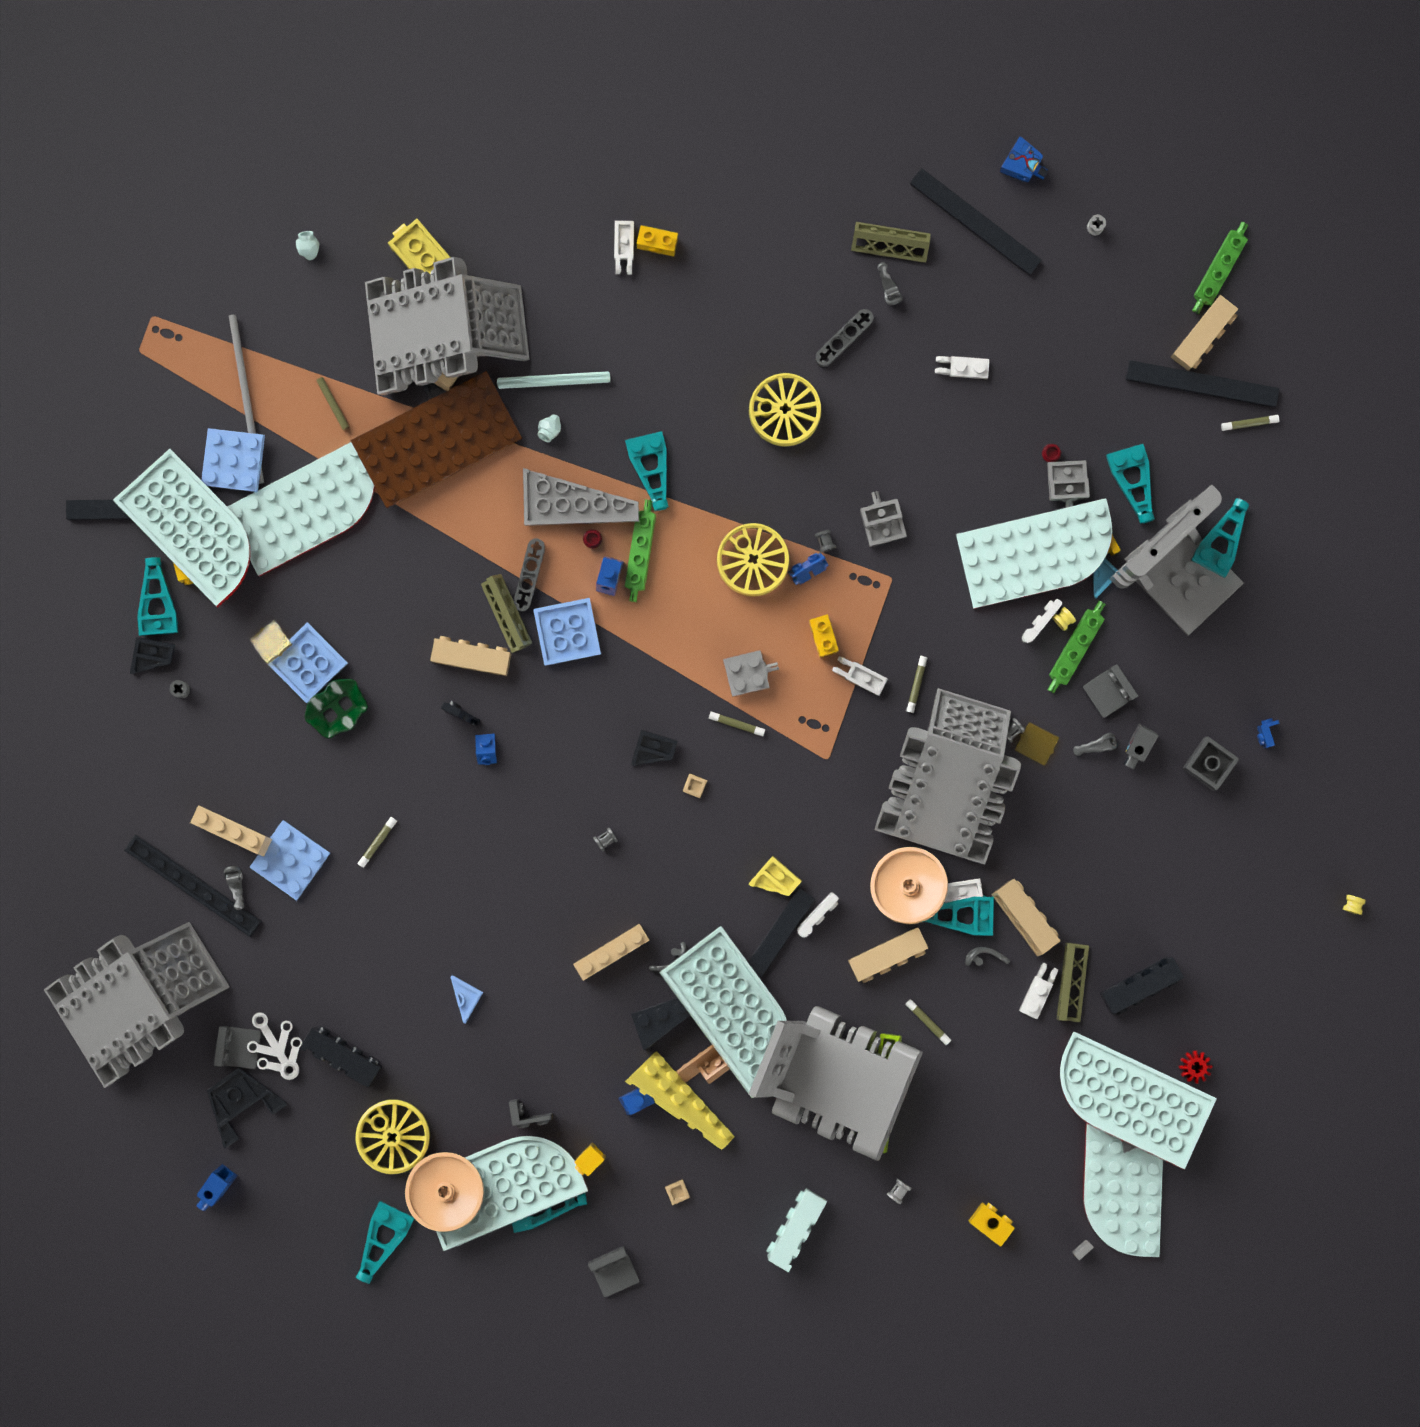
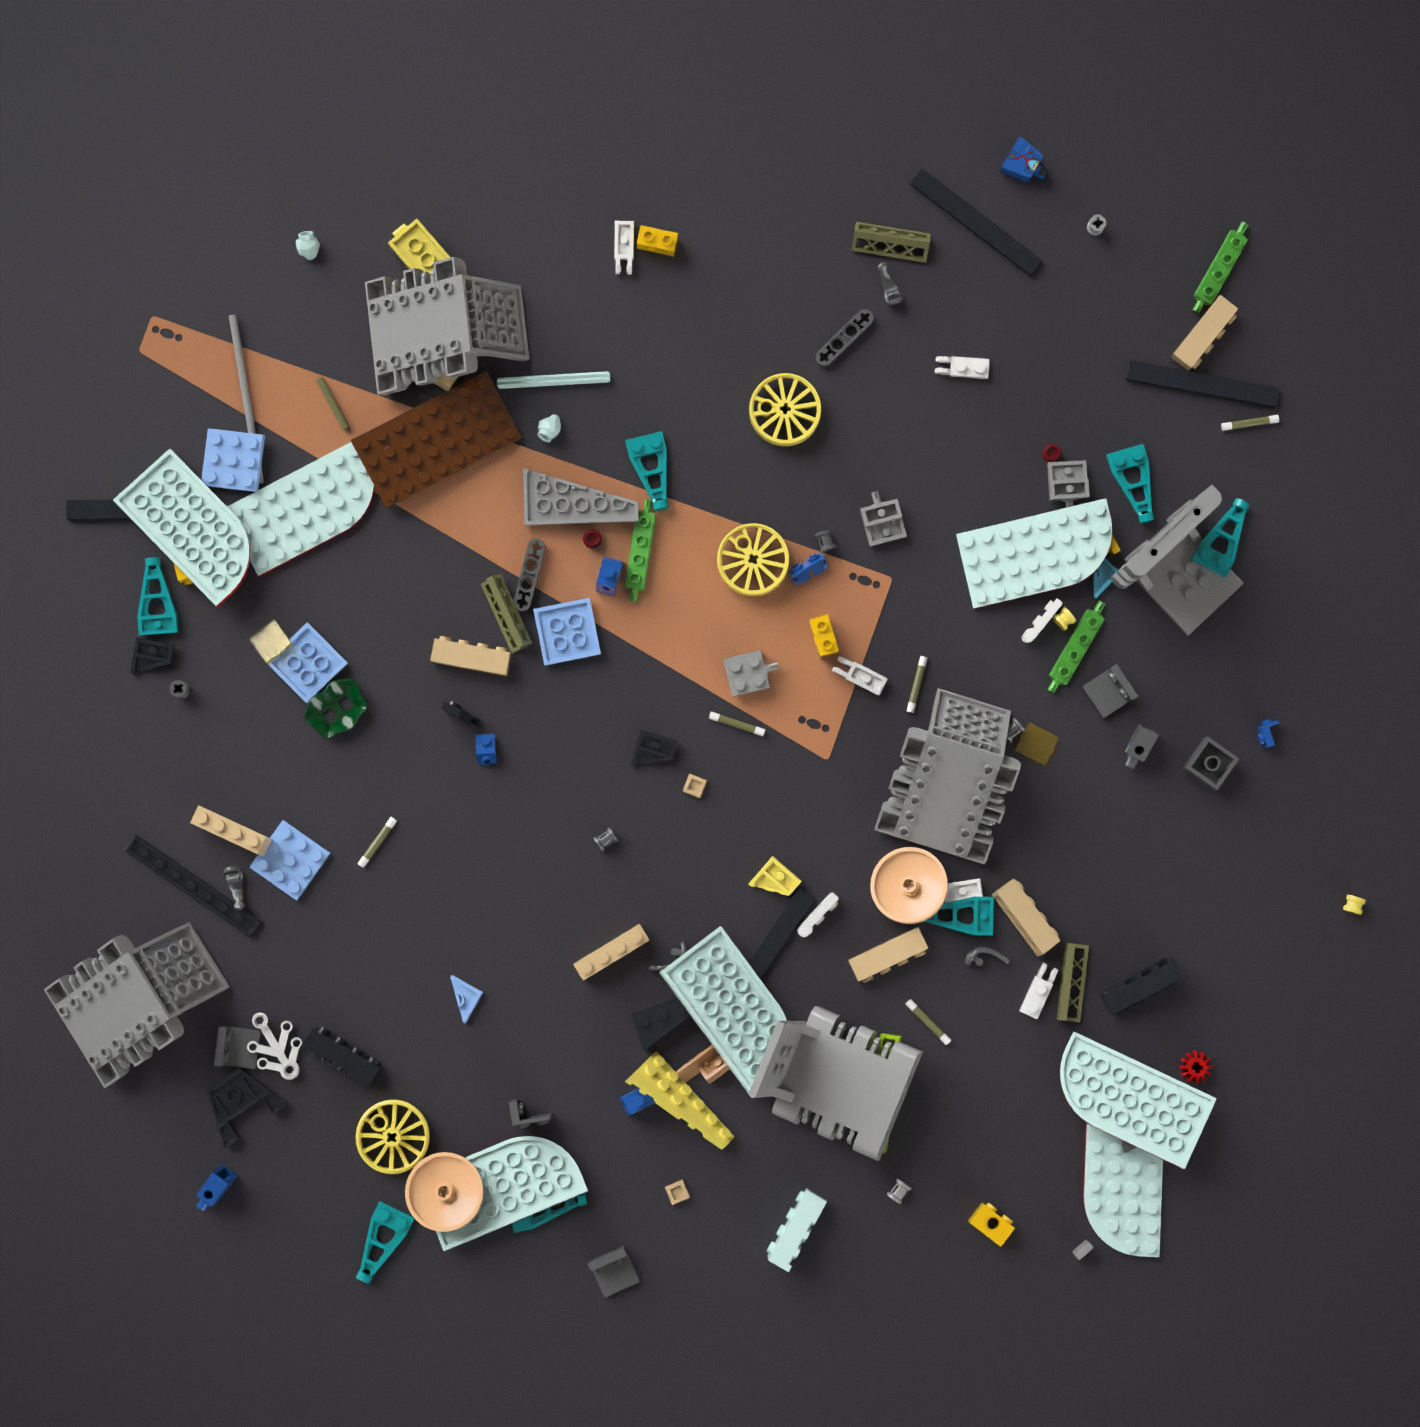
(589, 1160): yellow brick -> none
(1104, 743): dark grey piece -> none

